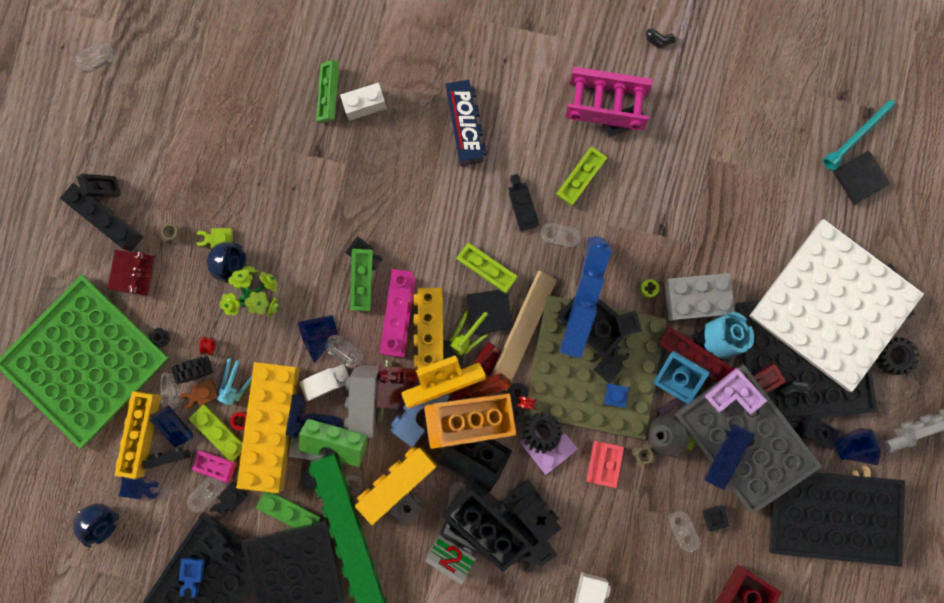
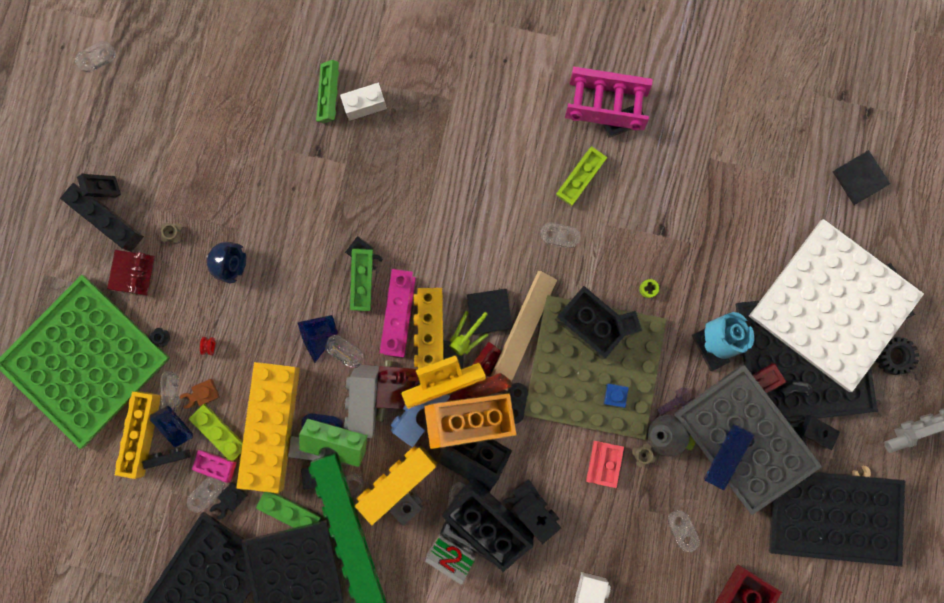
(95, 524): dark blue cylinder -> none
(137, 487): clear blue plate -> none
(191, 572): blue plate -> none
(192, 370): black tyre -> none
(217, 236): lime plate -> none
(227, 392): medium azure plant -> none
(233, 420): red bush -> none
(253, 299): lime plant -> none
(297, 408): clear blue plate -> none
(324, 382): white brick -> none
(464, 122): dark blue brick -> none
(486, 268): lime plate -> none
(522, 204): black hinge -> none
(527, 403): red bush -> none
(538, 554): black plate -> none
(550, 425): black tyre -> none
(550, 460): lavender plate -> none
(586, 297): blue arch -> none
(610, 367): black plate -> none
(659, 40): black arm -> none
(676, 342): dark red plate -> none
(681, 377): dark azure slope -> none
(698, 297): light grey brick -> none
(715, 518): black plate -> none
(735, 387): lavender plate -> none
(833, 160): teal piece -> none
(859, 446): clear blue slope -> none

